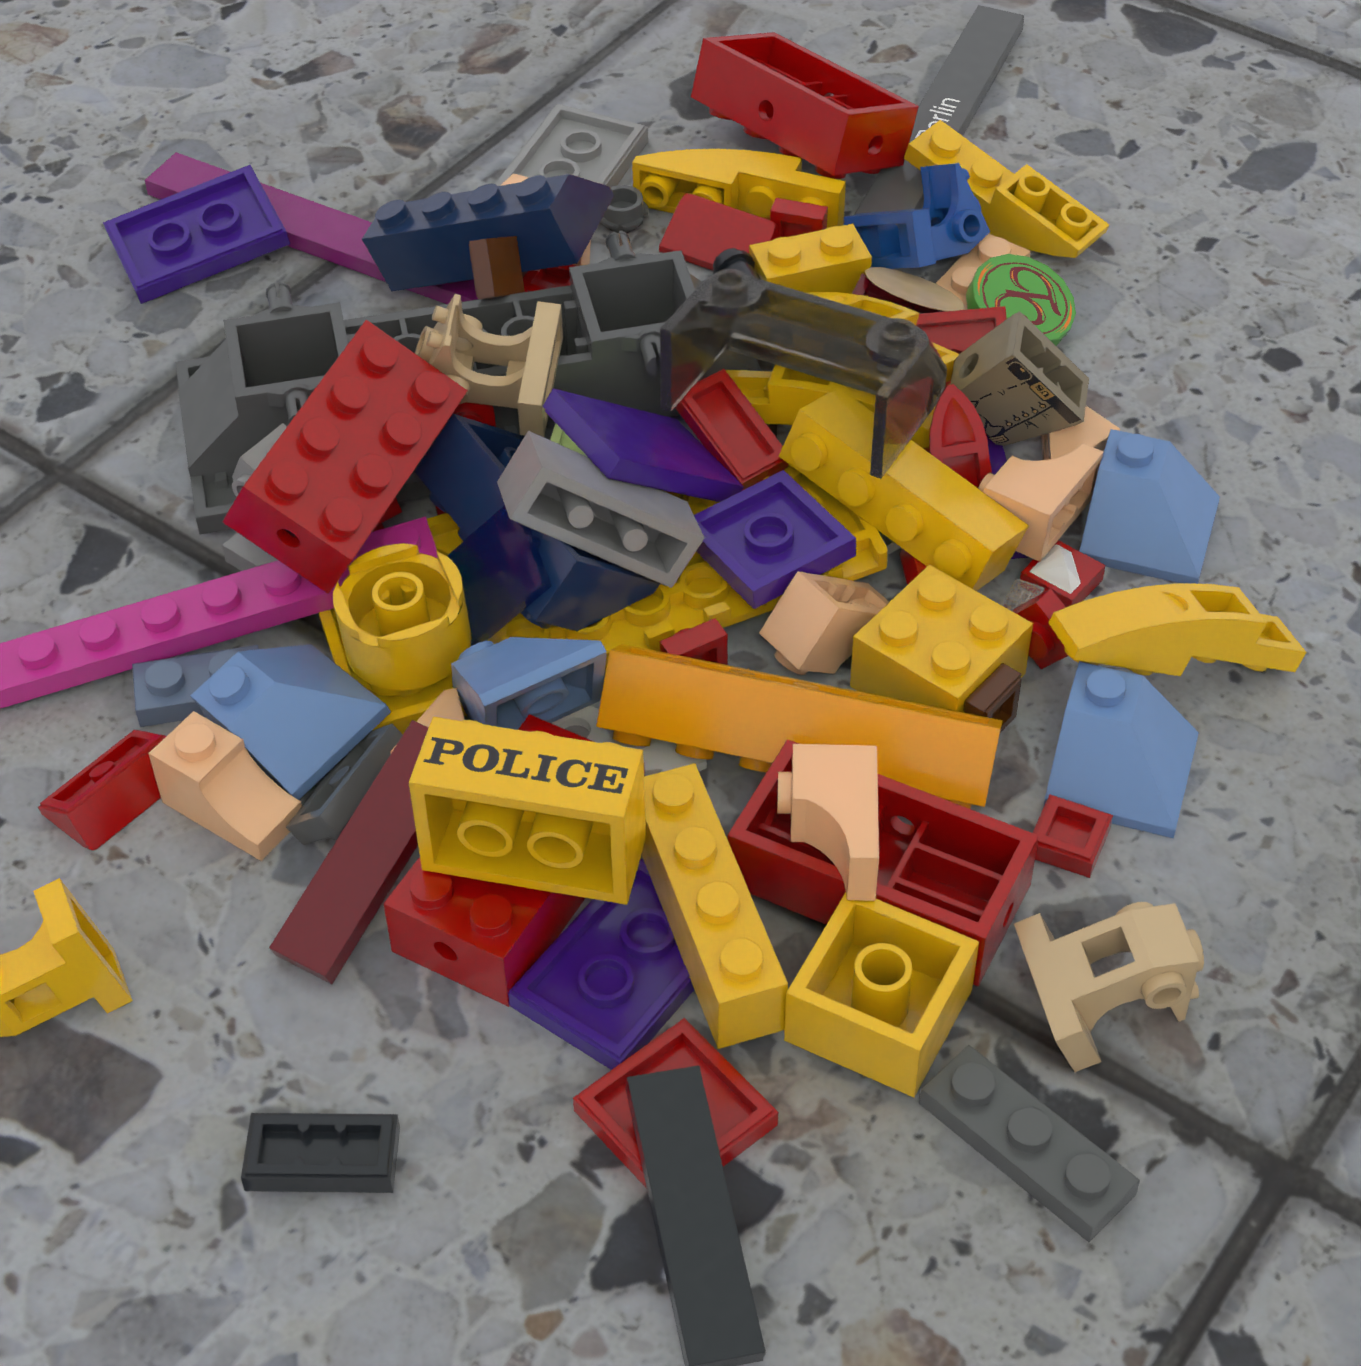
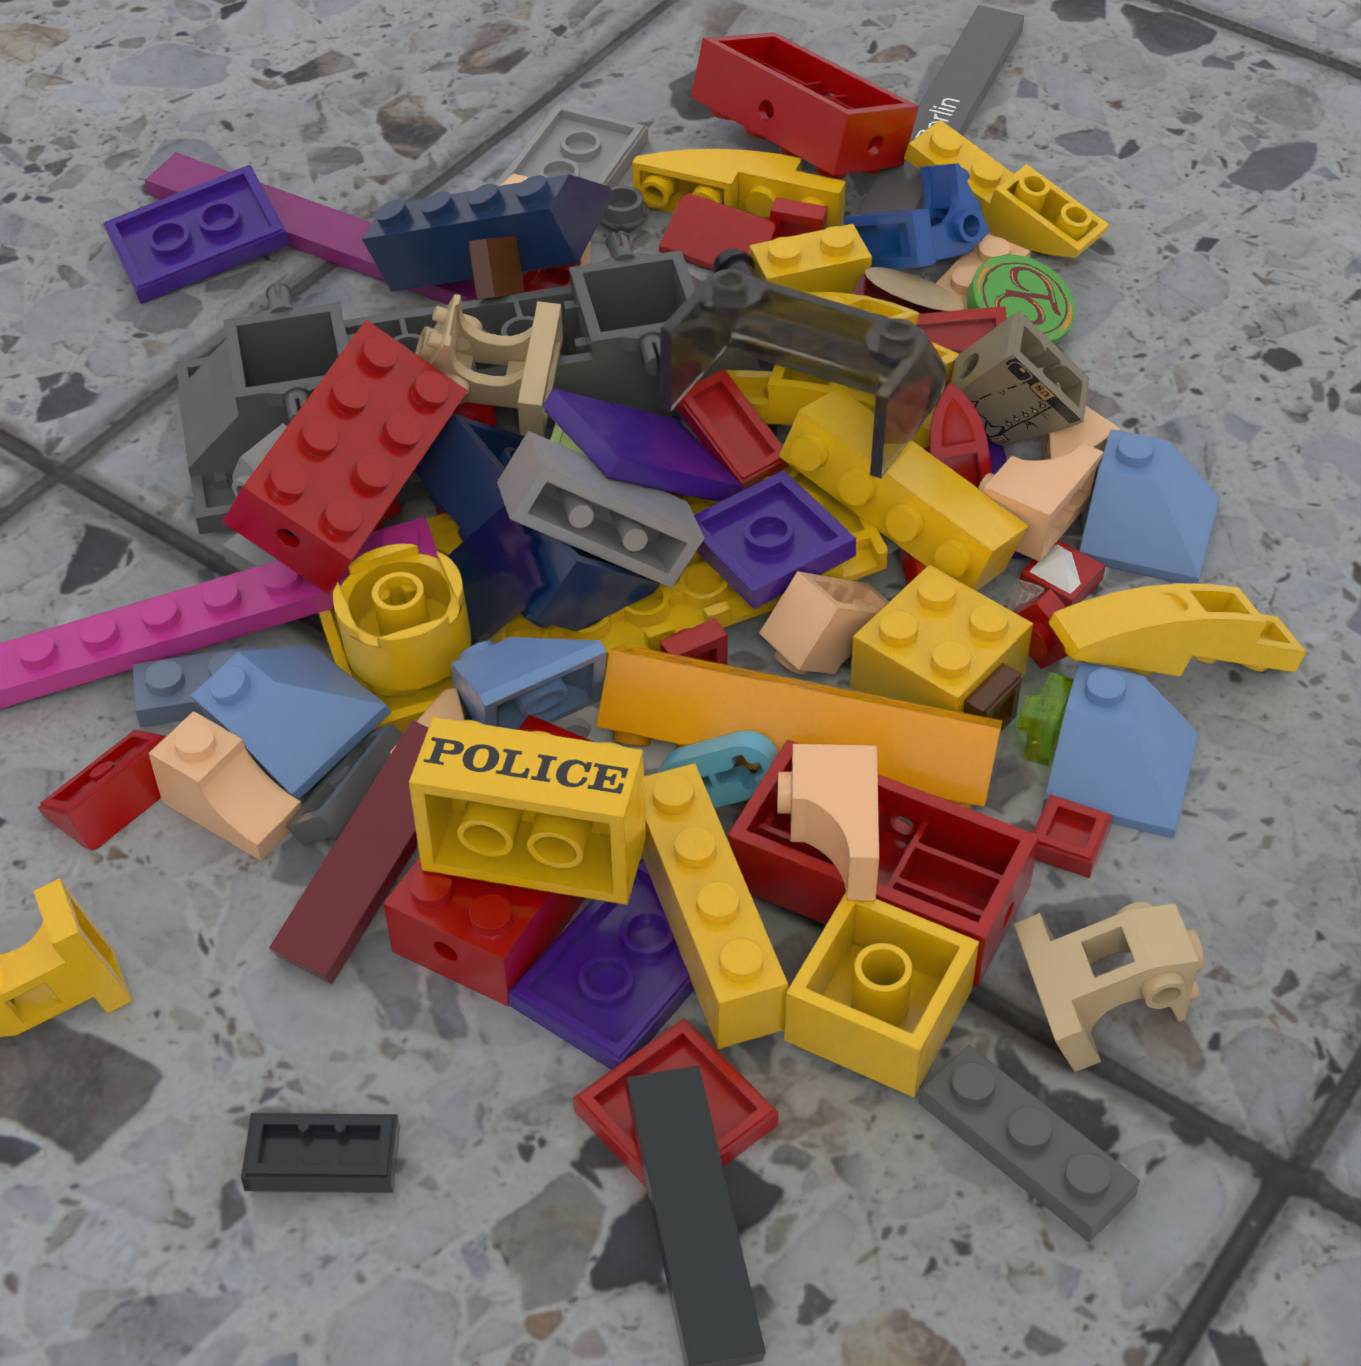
(716, 763): none -> medium azure beam
(1043, 718): none -> clear neon green plate

